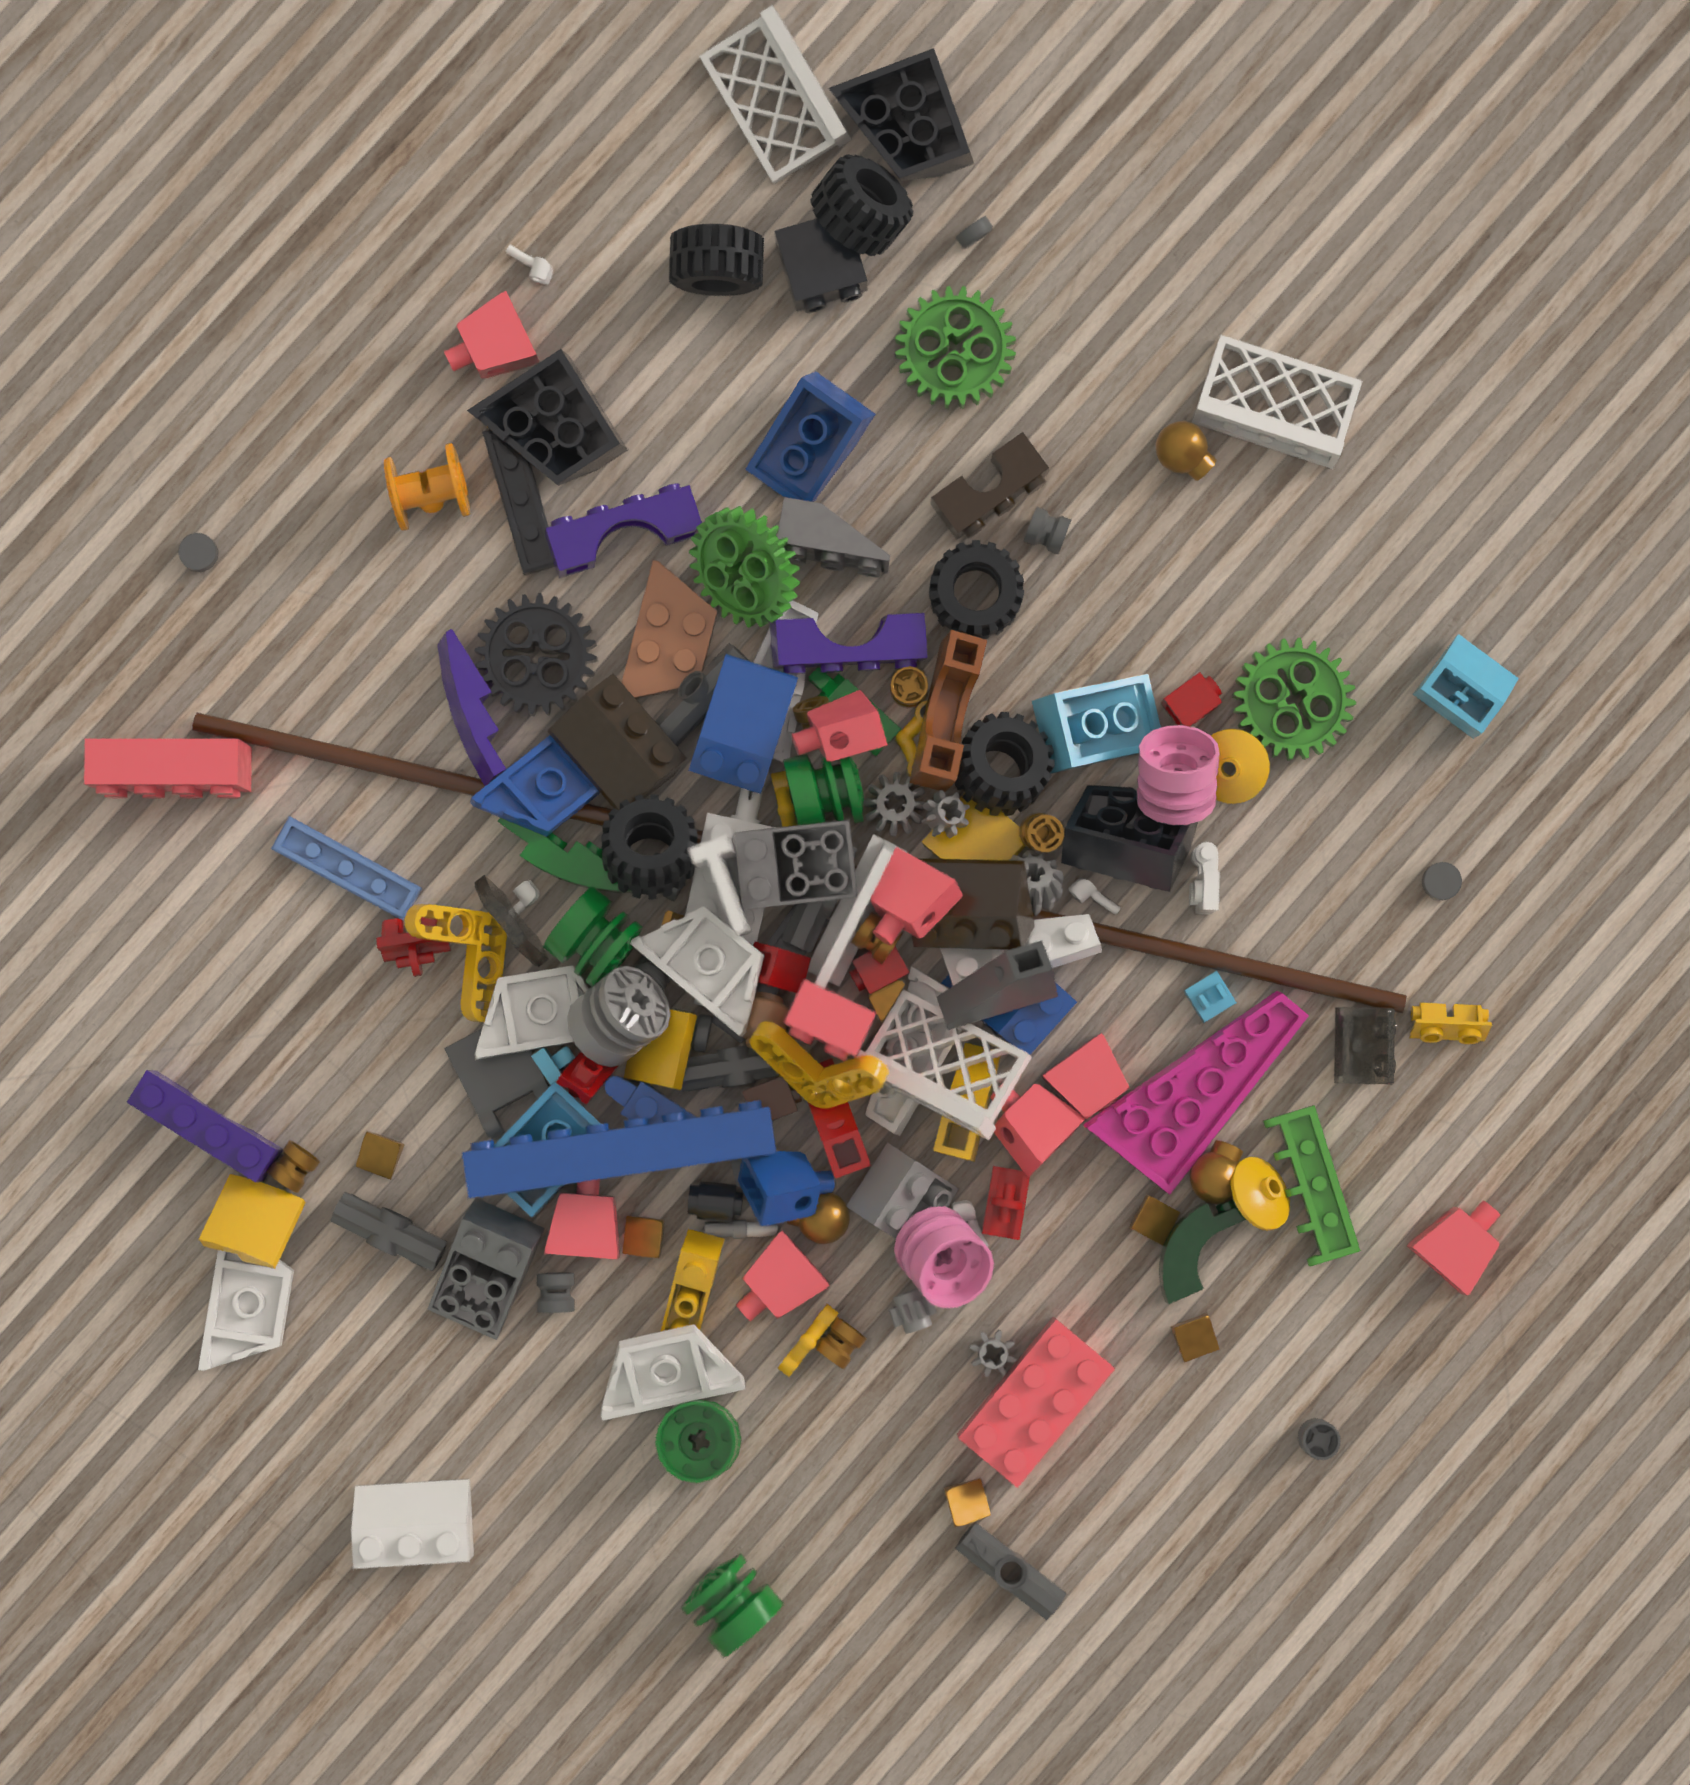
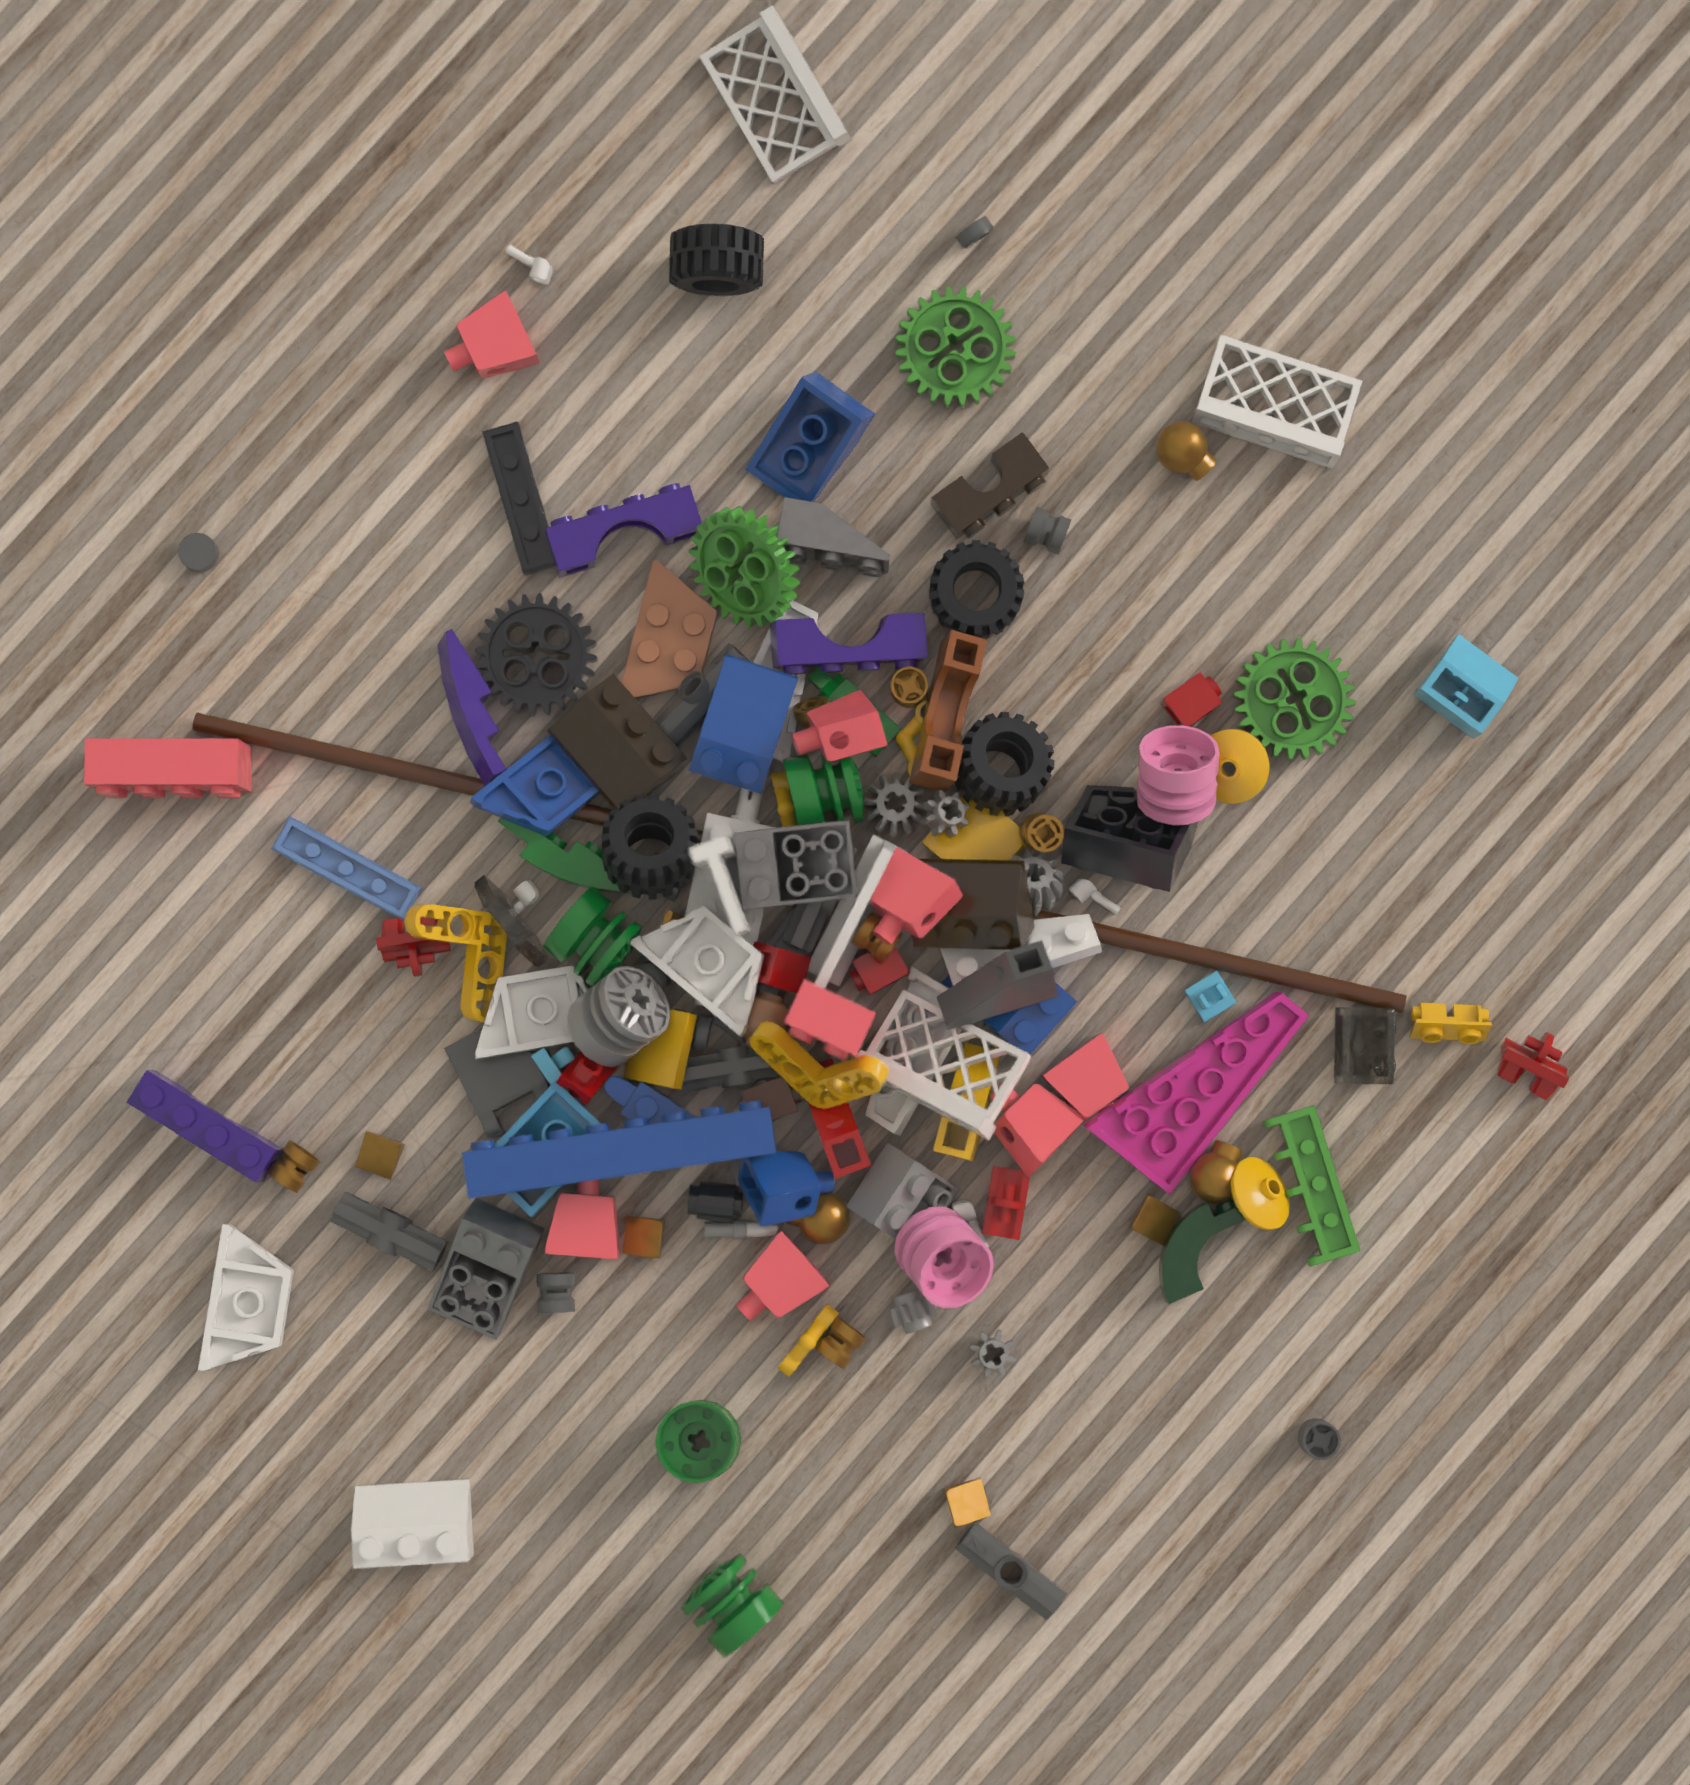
(252, 1221): yellow slope -> none
(427, 488): light orange hose -> none
(552, 420): black wedge -> none
(667, 1371): white wing -> none
(693, 1280): yellow slope -> none
(818, 266): black piece -> none
(861, 205): black tyre -> none
(885, 998): pearl gold slope -> none
(908, 117): black wedge -> none
(1035, 1402): coral brick -> none
(1097, 721): medium azure slope -> none
(1195, 1337): pearl gold slope -> none
(1205, 889): white plate -> none
(1441, 881): dark grey tile -> none
(1459, 1245): coral torso -> none
(1547, 1072): none -> red hips

